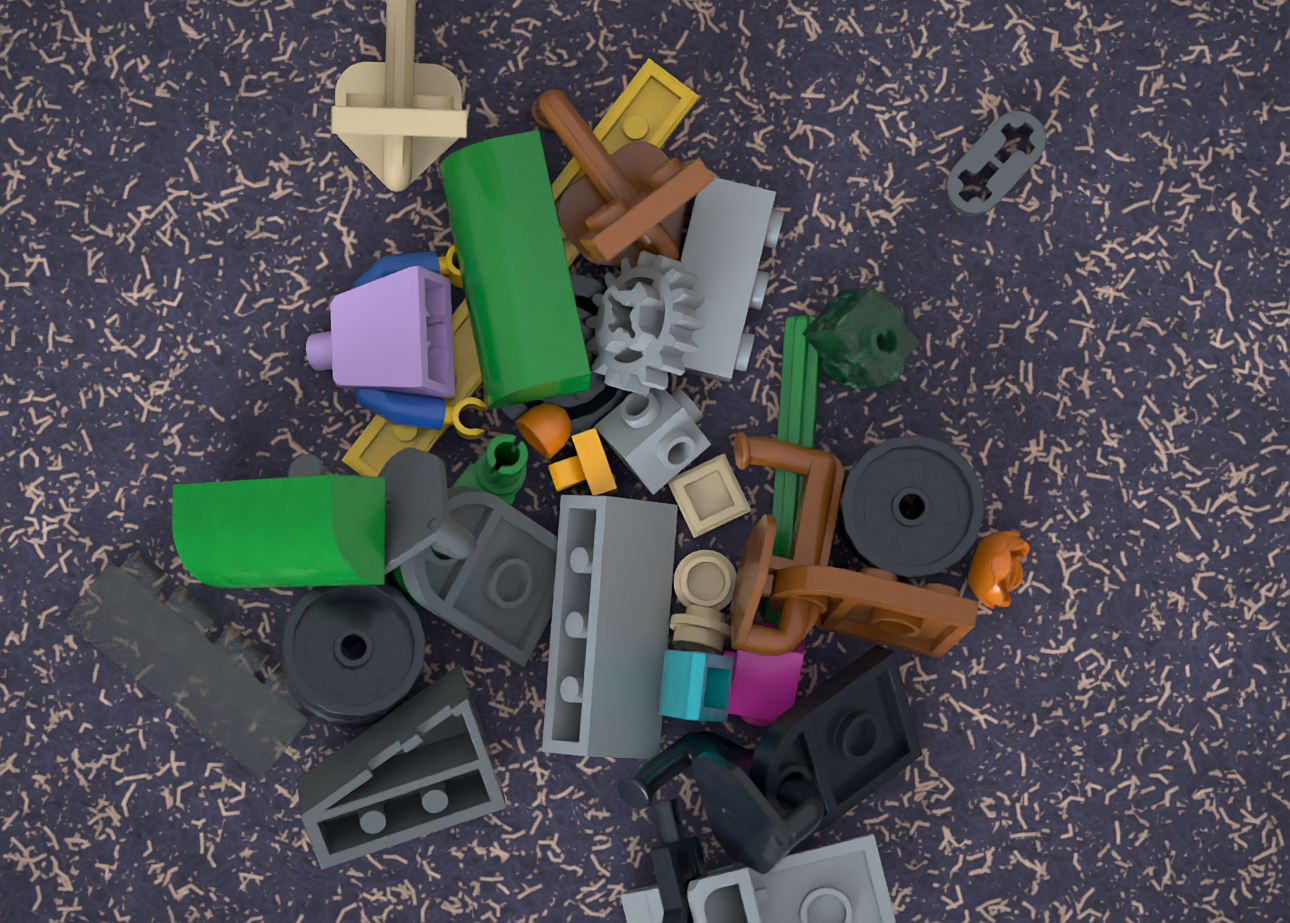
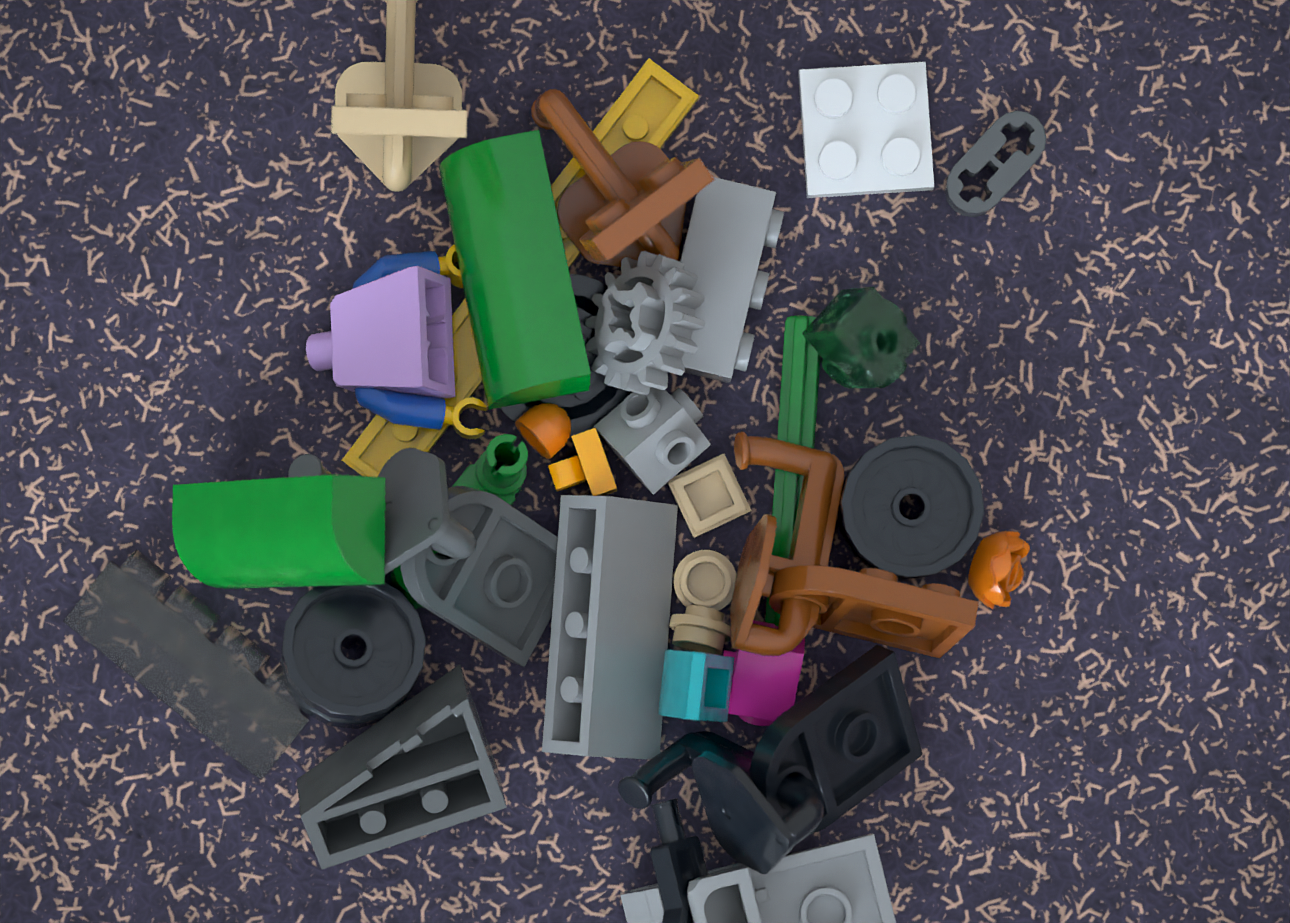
(866, 129): none -> white plate

